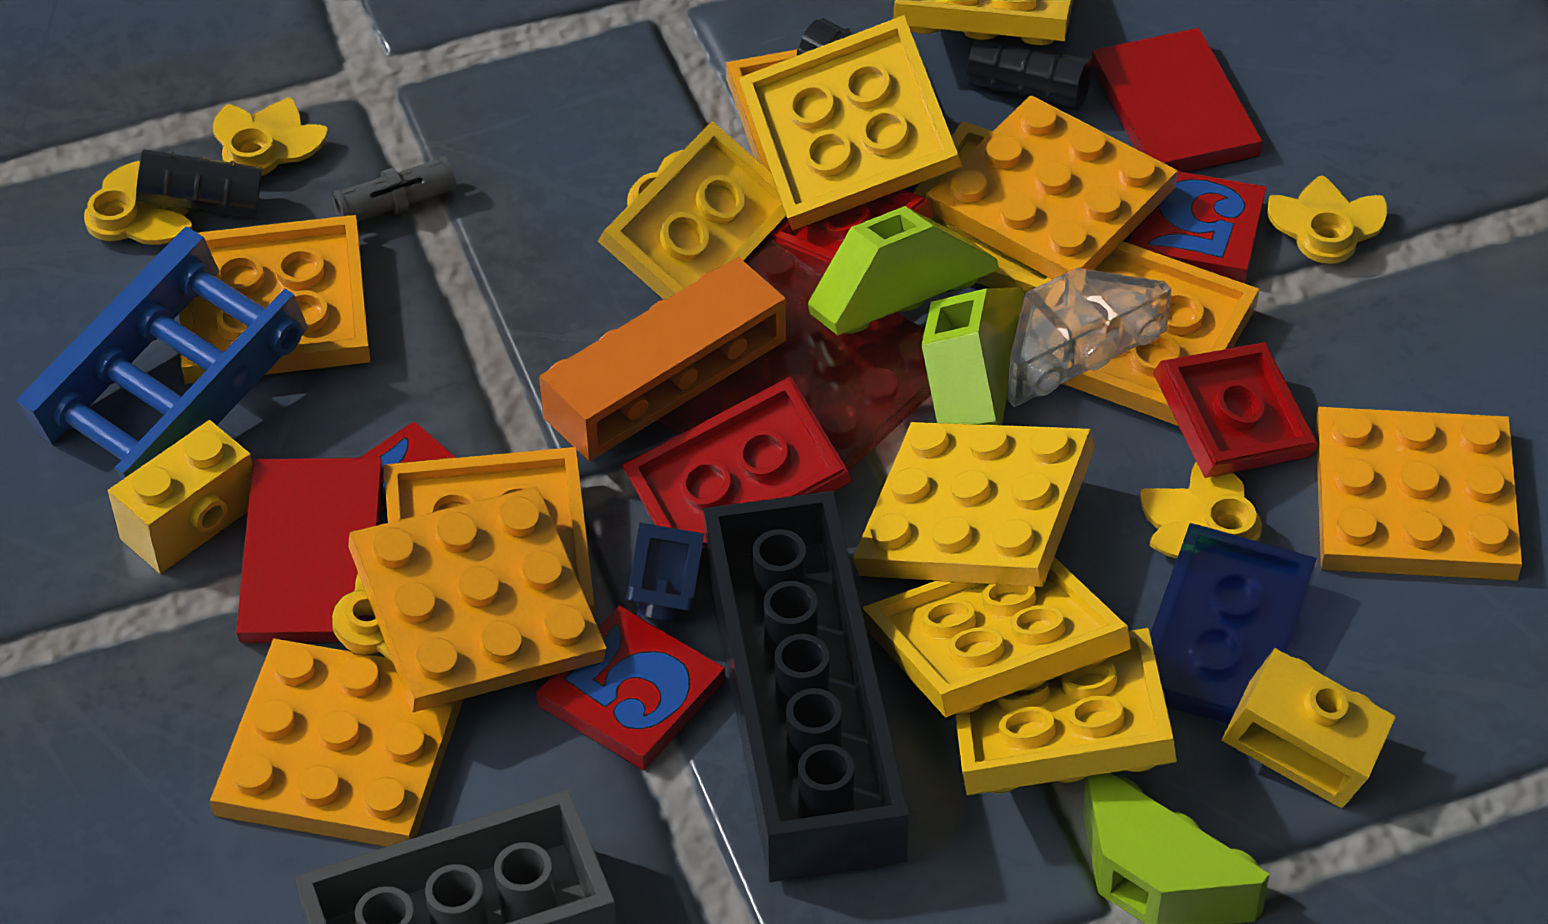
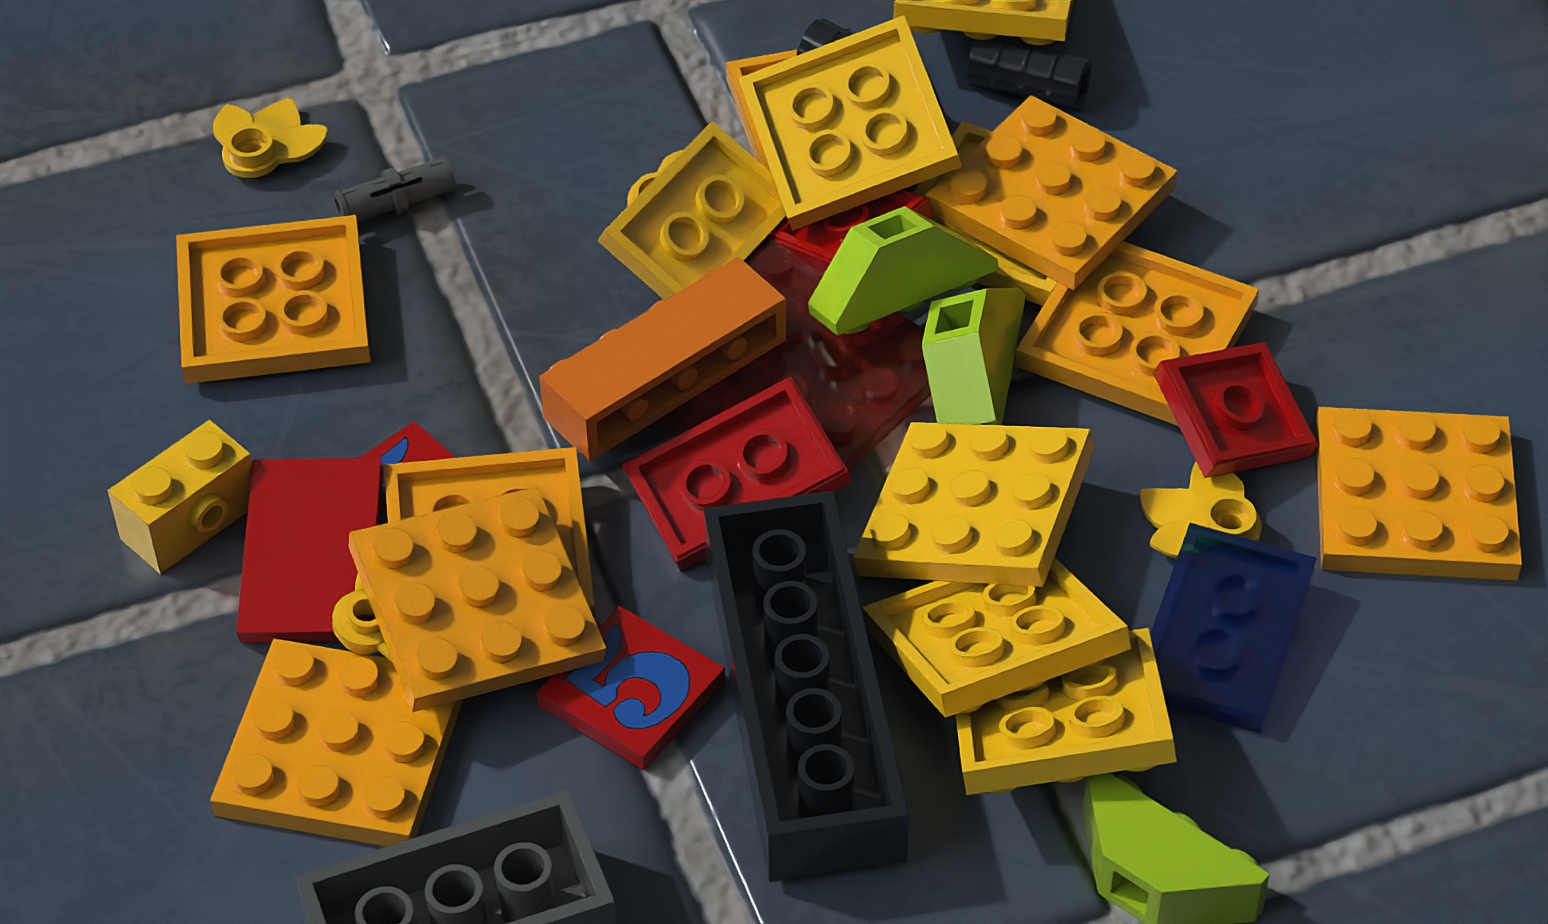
(116, 215): yellow plate -> none
(126, 328): blue fence -> none
(198, 184): black axle -> none
(664, 571): dark blue bracket -> none
(1080, 326): clear slope -> none
(1176, 101): red tile -> none
(1205, 224): tile -> none
(1309, 728): yellow brick -> none
(1326, 222): yellow plate -> none

